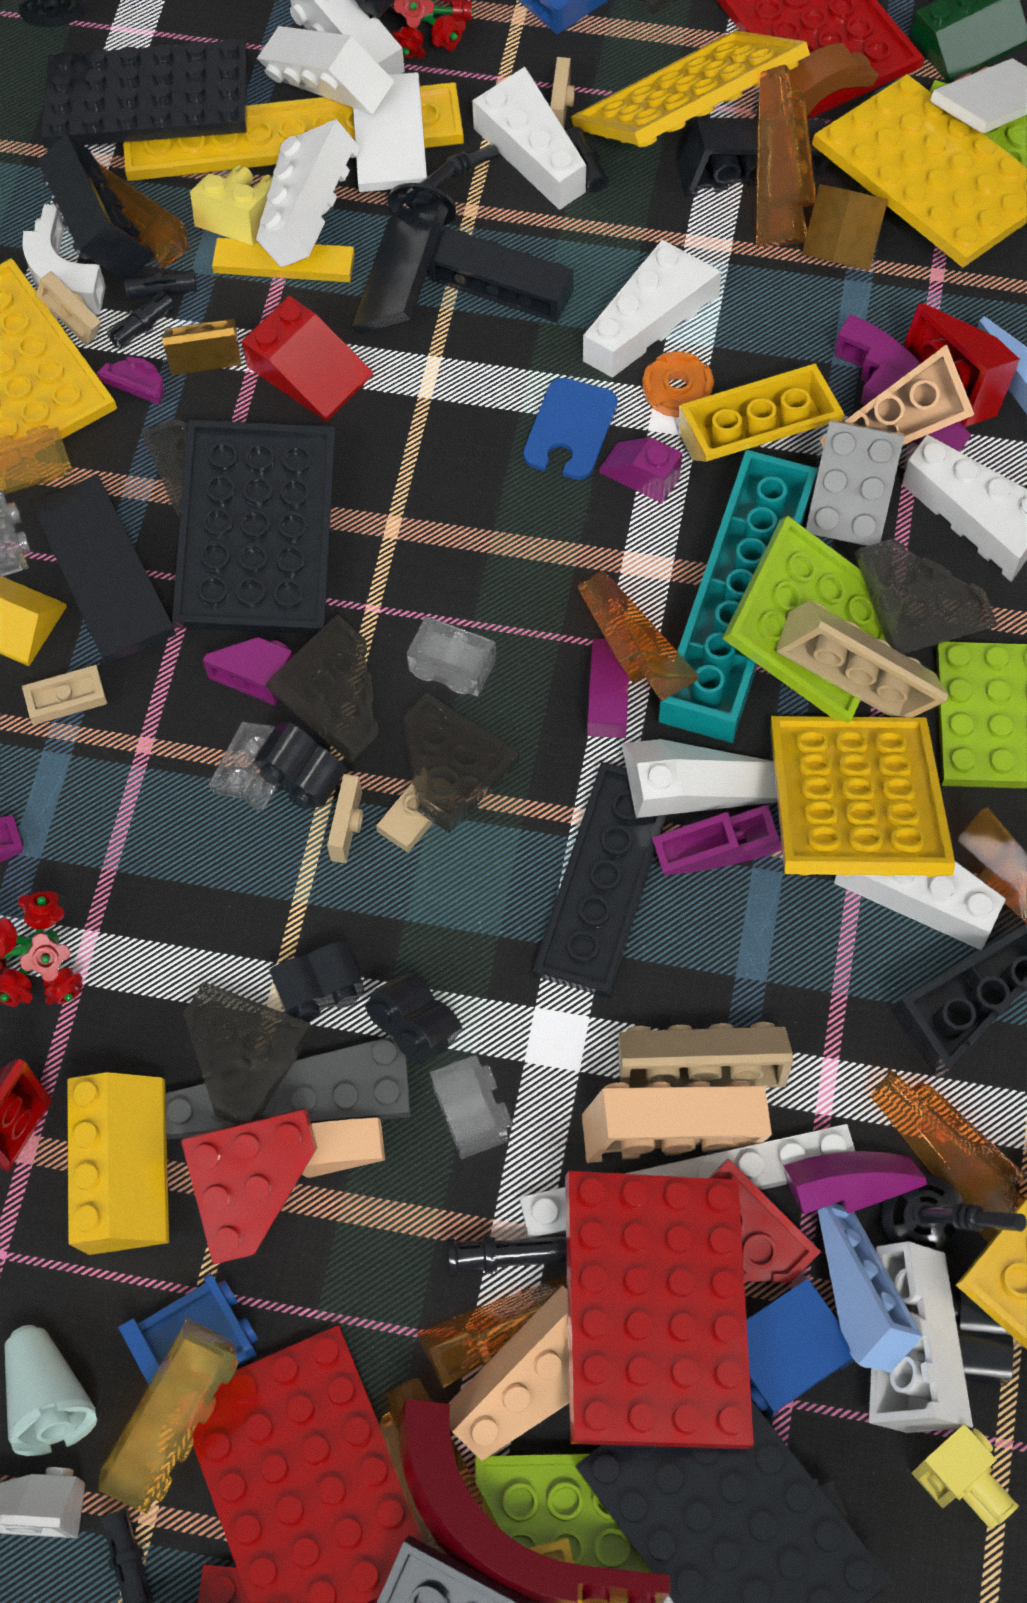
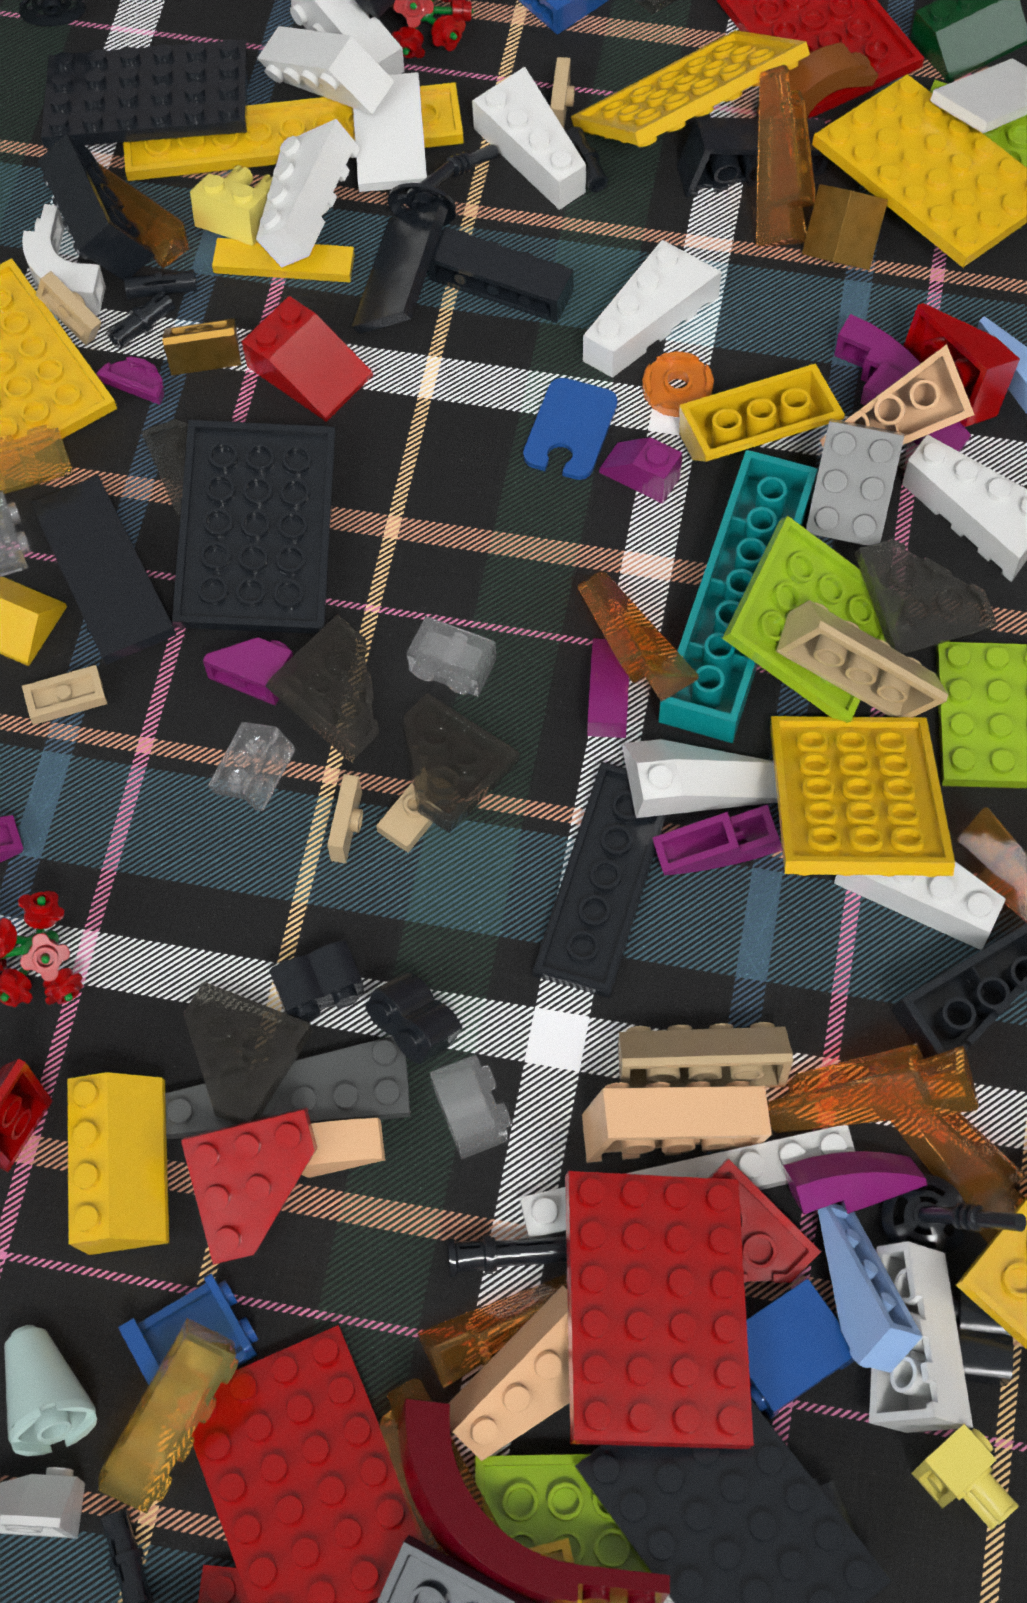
(299, 766): black brick -> none
(876, 1089): none -> clear orange wedge

